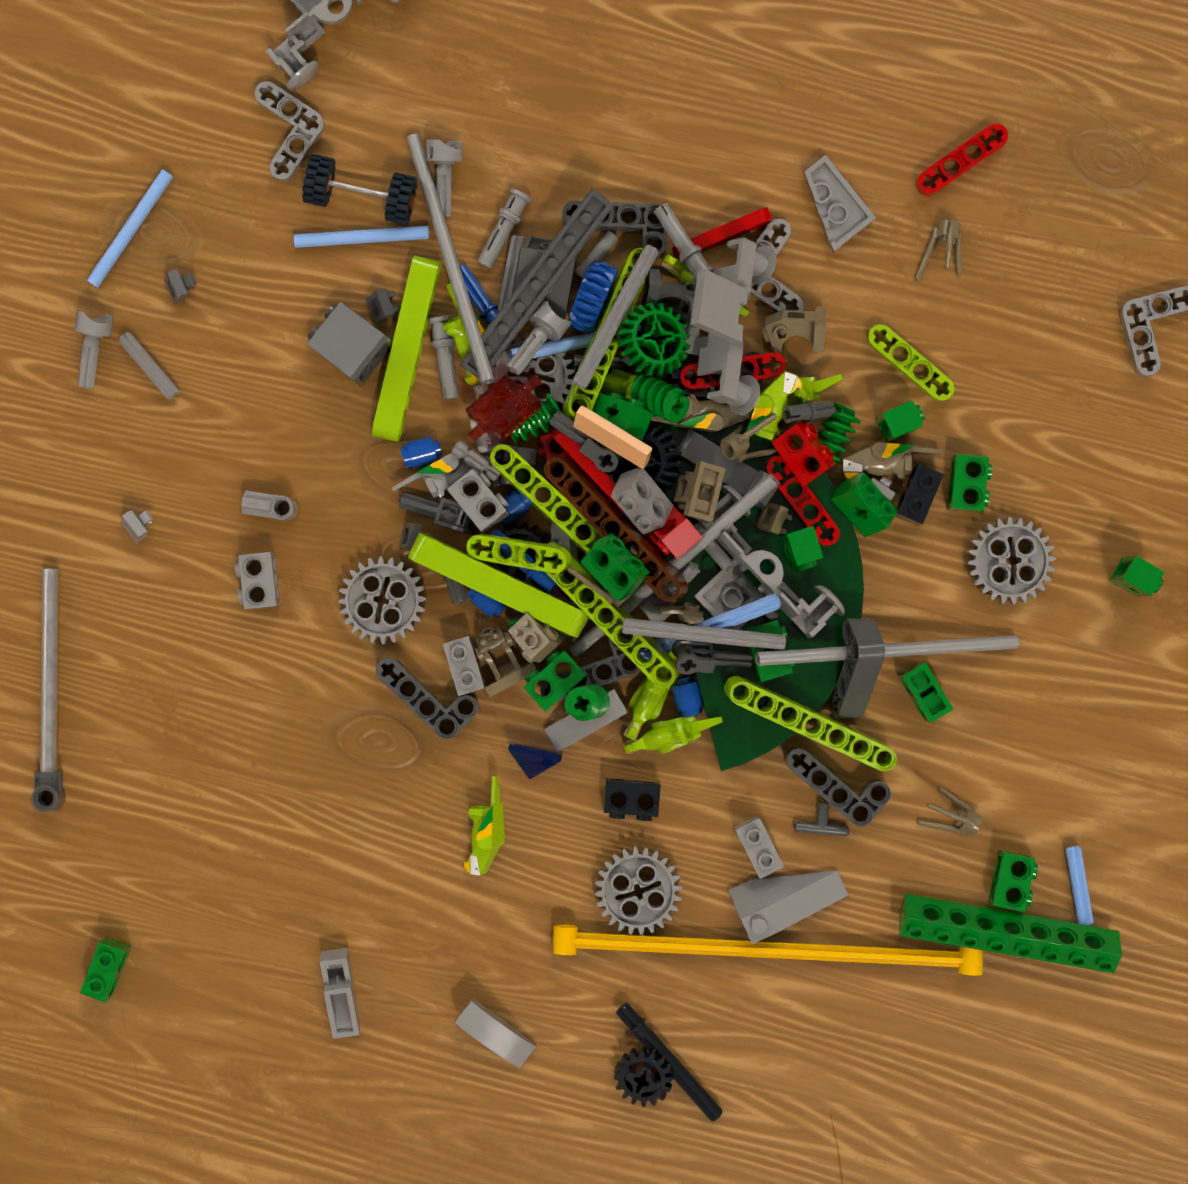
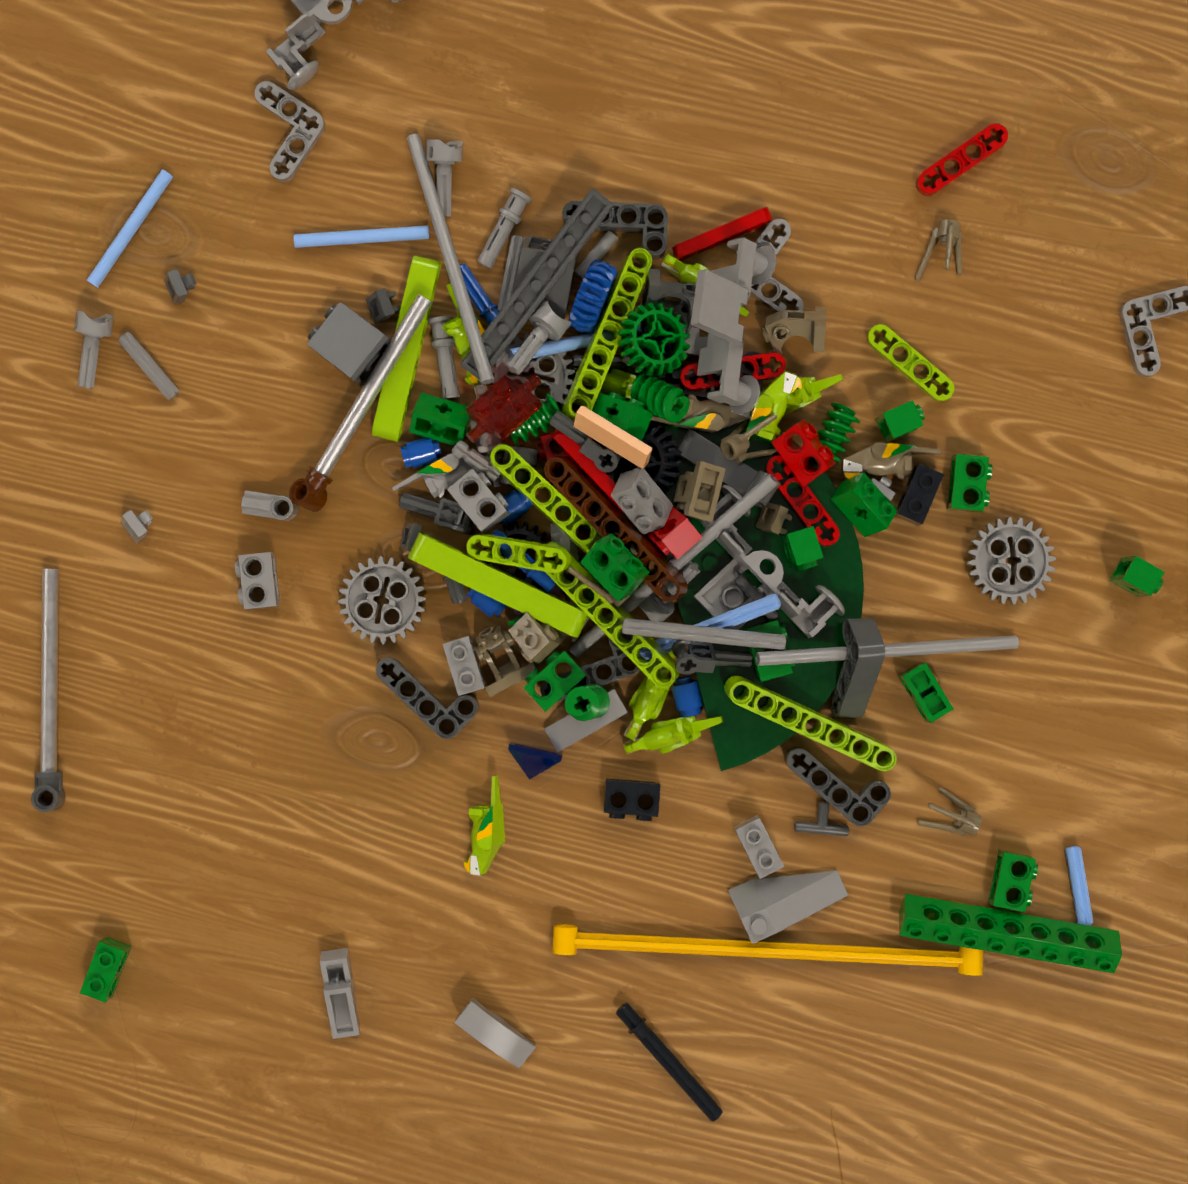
(311, 491): none -> flat silver piece
(320, 182): black axle -> none
(439, 419): none -> green brick
(615, 316): light grey axle -> none
(646, 913): light grey gear -> none
(655, 1083): black gear -> none
(687, 613): dark tan plate -> none
(689, 253): light grey pin -> none
(716, 552): light grey piece -> none
(808, 411): dark grey axle -> none
(837, 203): light grey wing -> none

